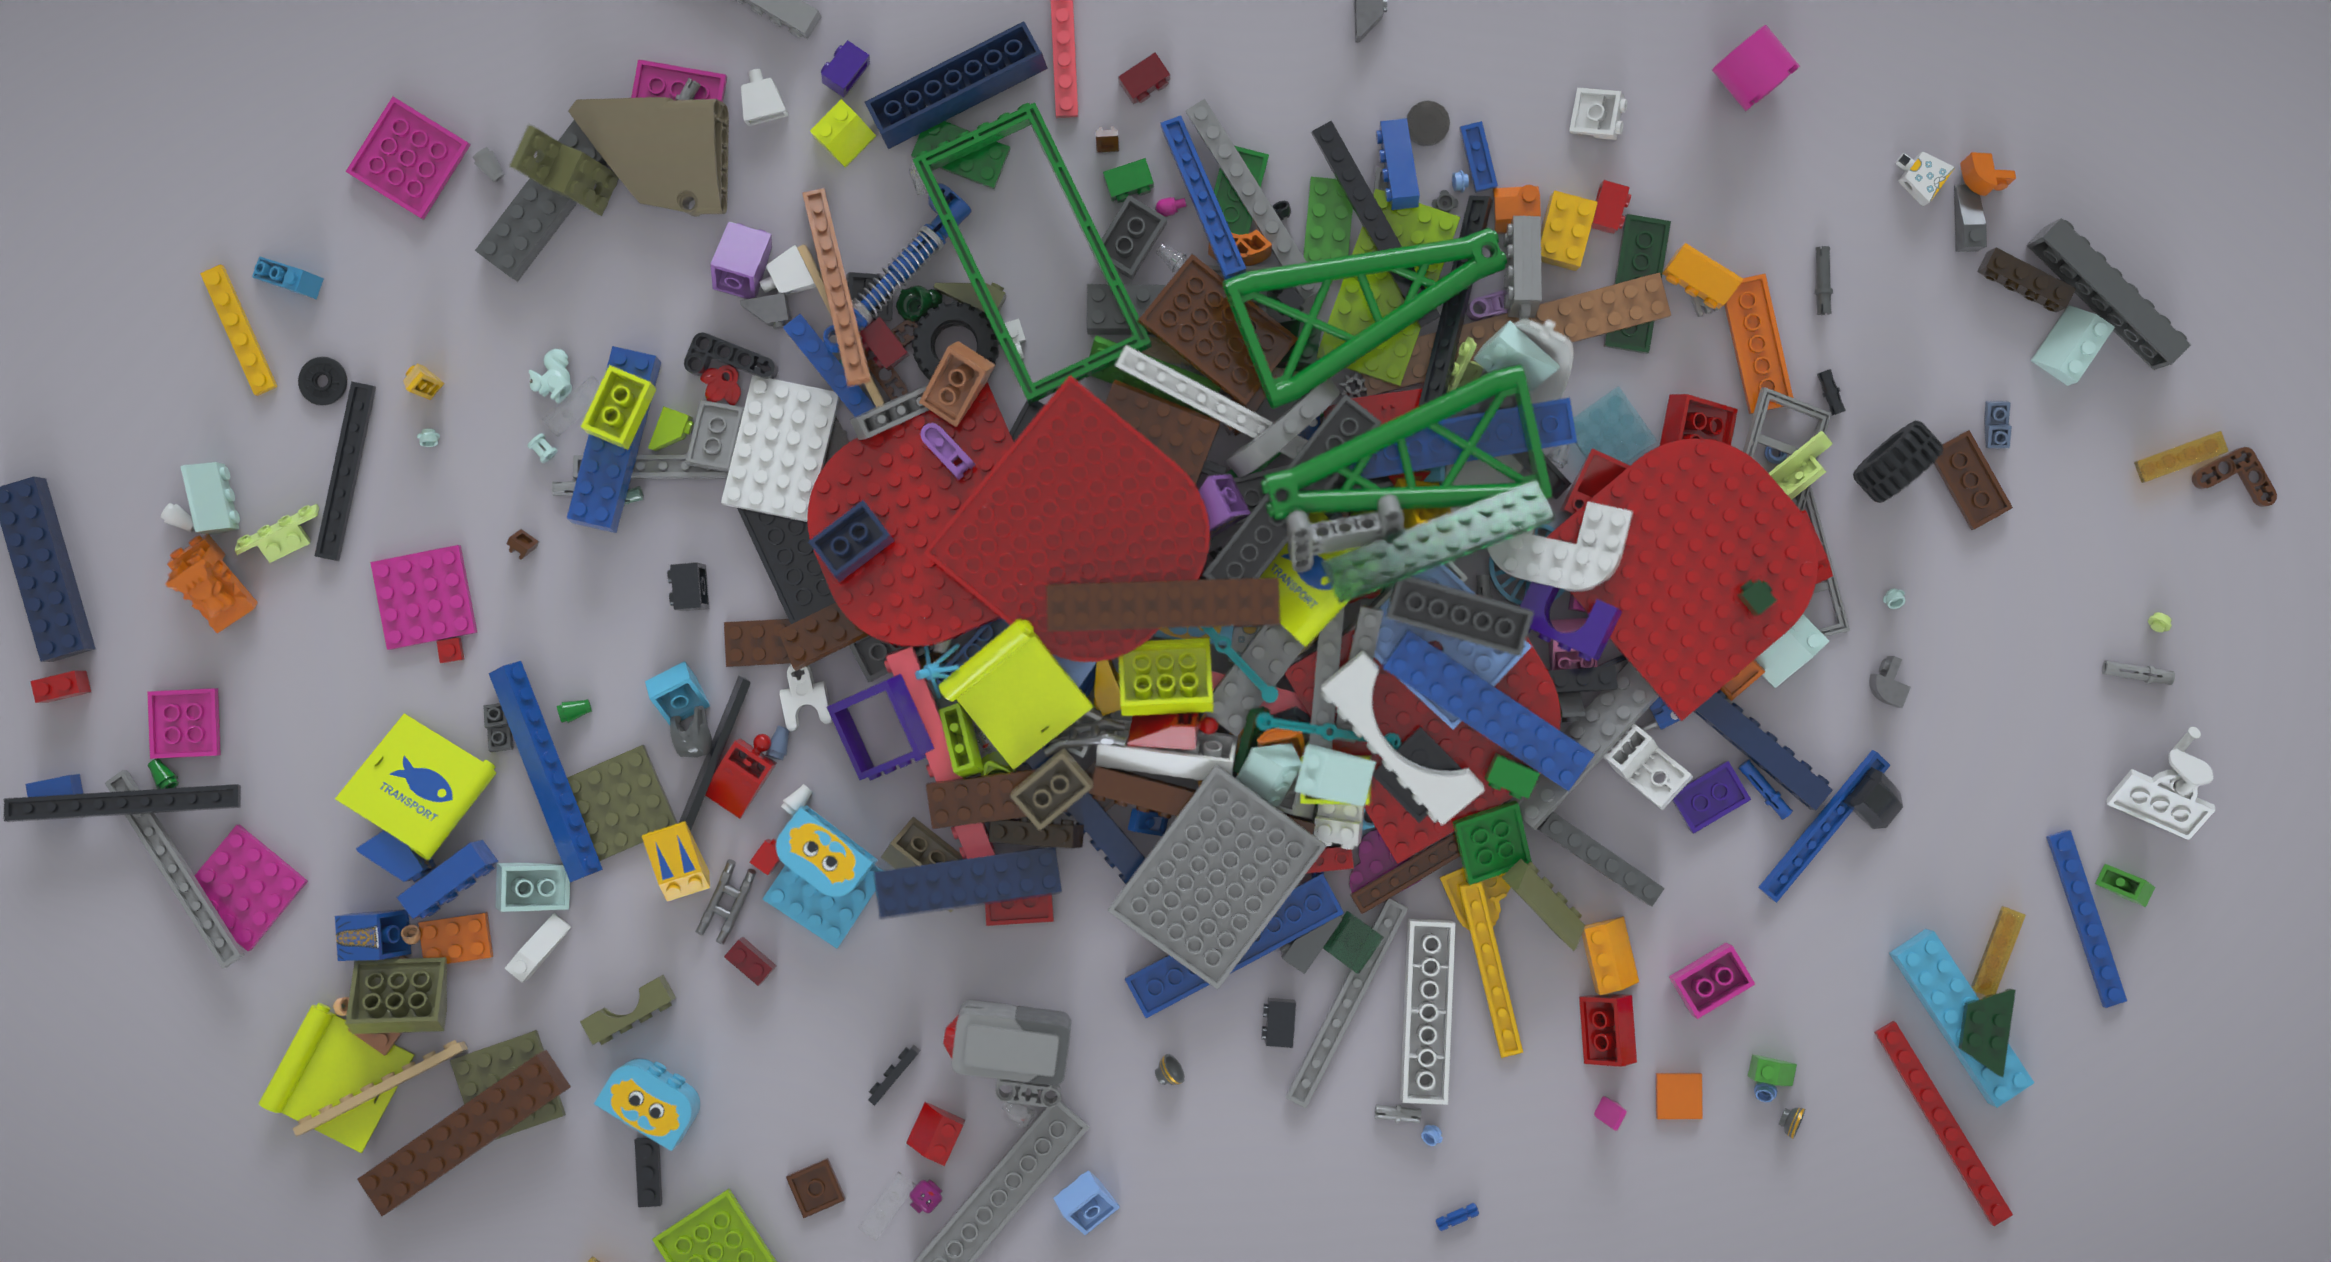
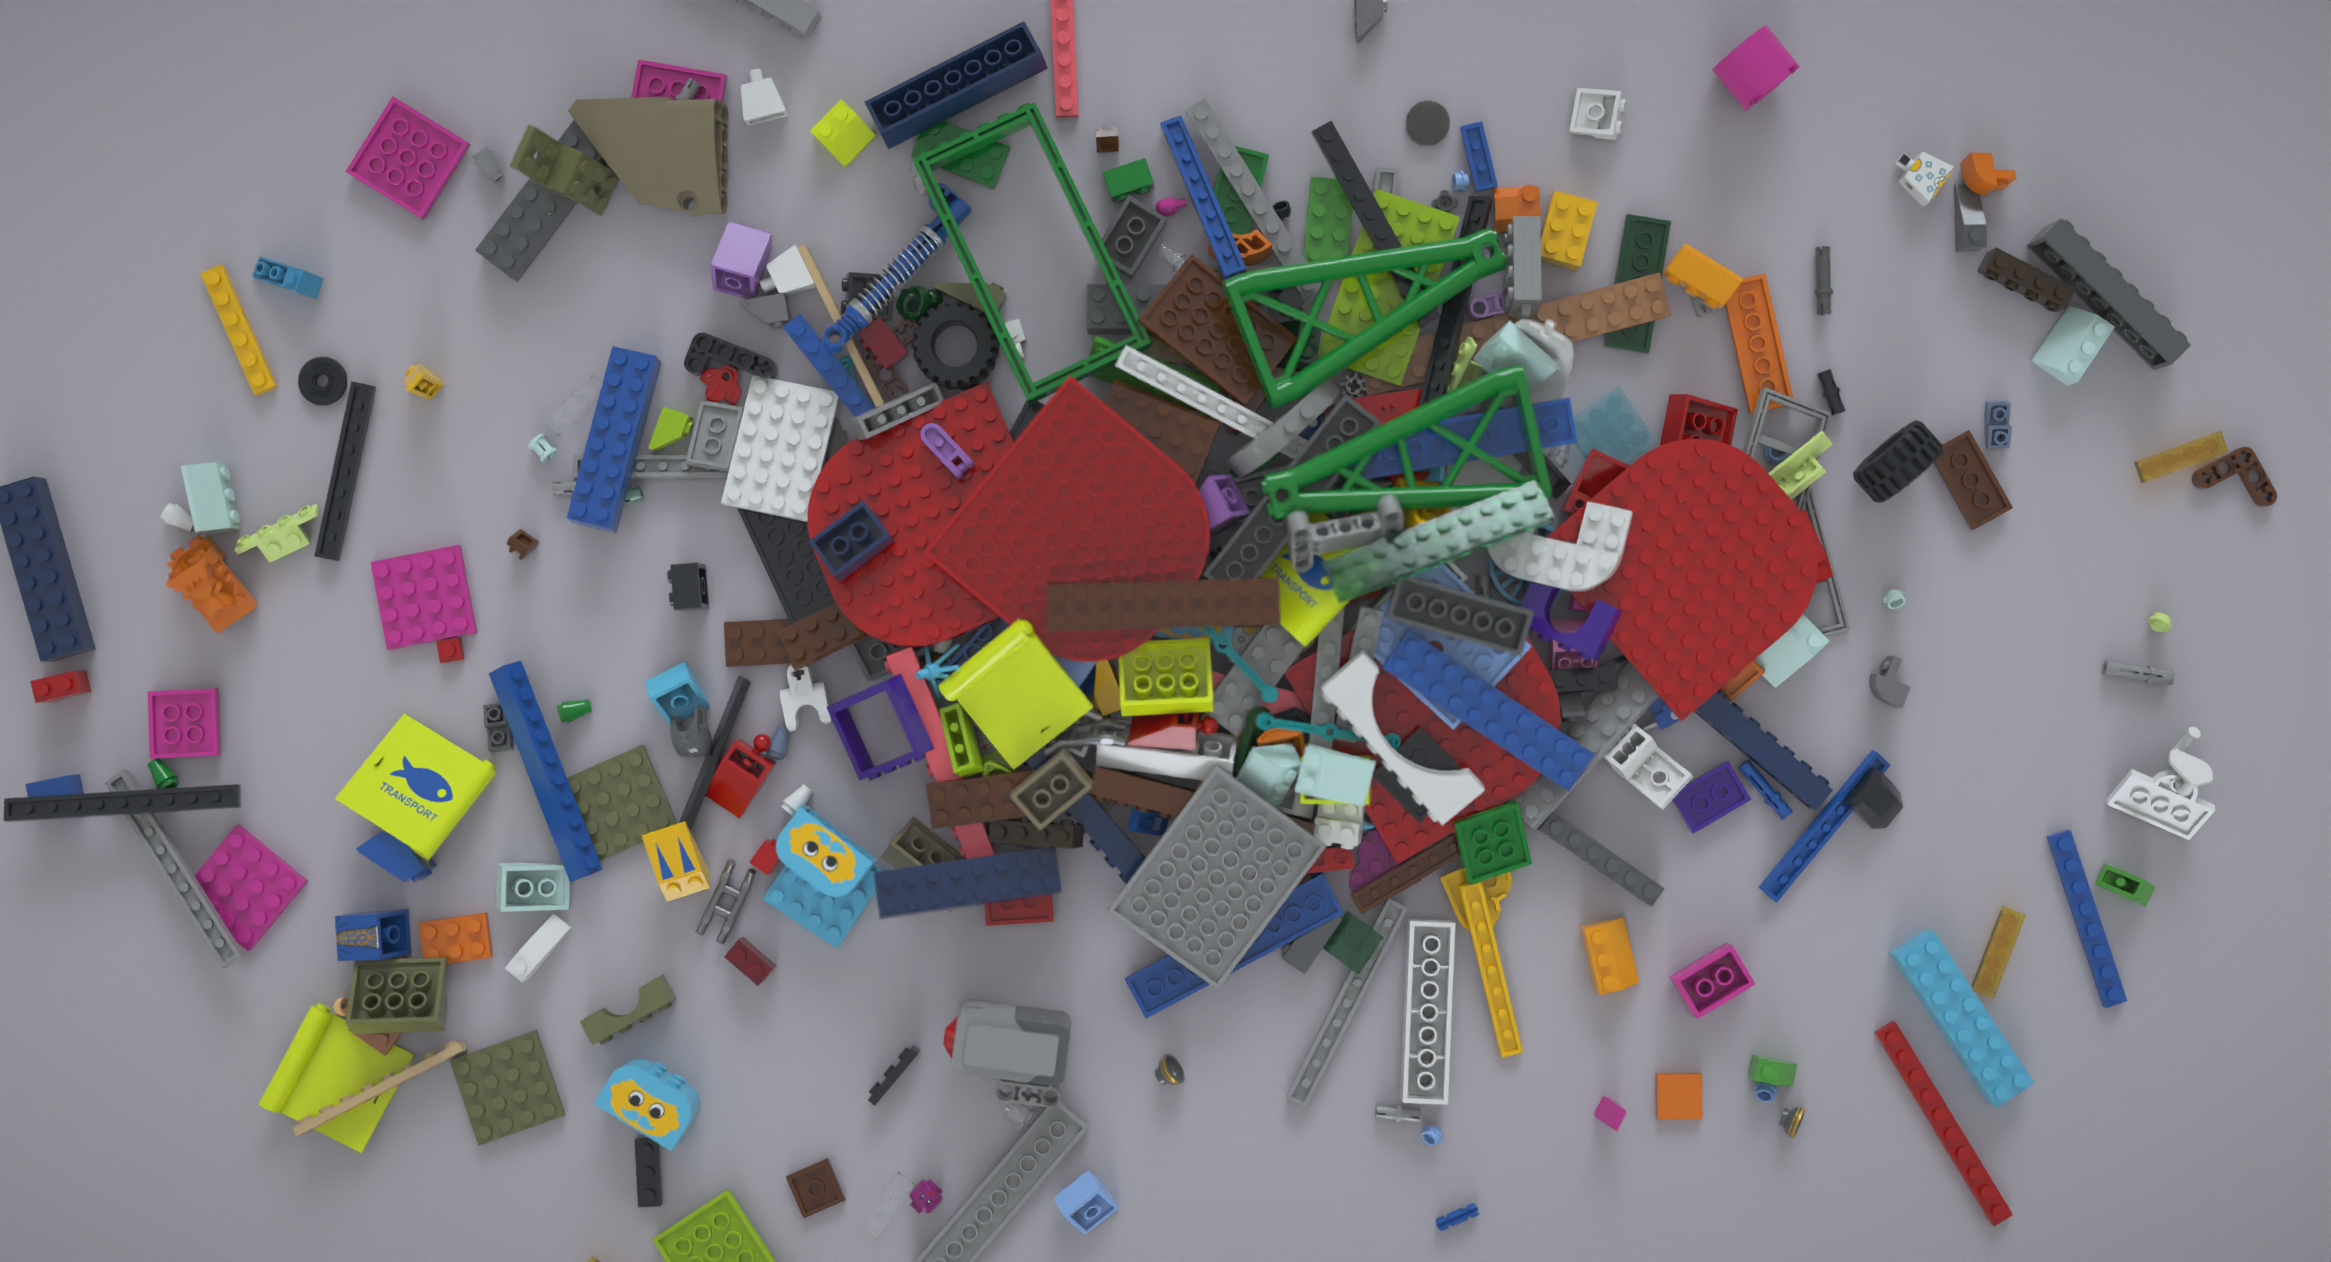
(413, 934): light nougat hinge -> none
(428, 438): light aqua plate -> none
(448, 879): blue brick -> none
(464, 1132): reddish brown brick -> none
(555, 379): light aqua animal -> none
(618, 407): neon yellow brick -> none
(836, 287): nougat plate -> none
(845, 68): dark purple brick -> none
(935, 1133): red slope -> none
(956, 383): nougat slope -> none
(1144, 79): dark red brick -> none
(1279, 1023): black brick -> none
(1398, 164): blue brick -> none
(1511, 776): green brick -> none
(1545, 903): olive slope -> none
(1608, 1030): red slope -> none
(1610, 206): red brick -> none
(1756, 596): dark green brick -> none
(1987, 1029): dark green wing -> none

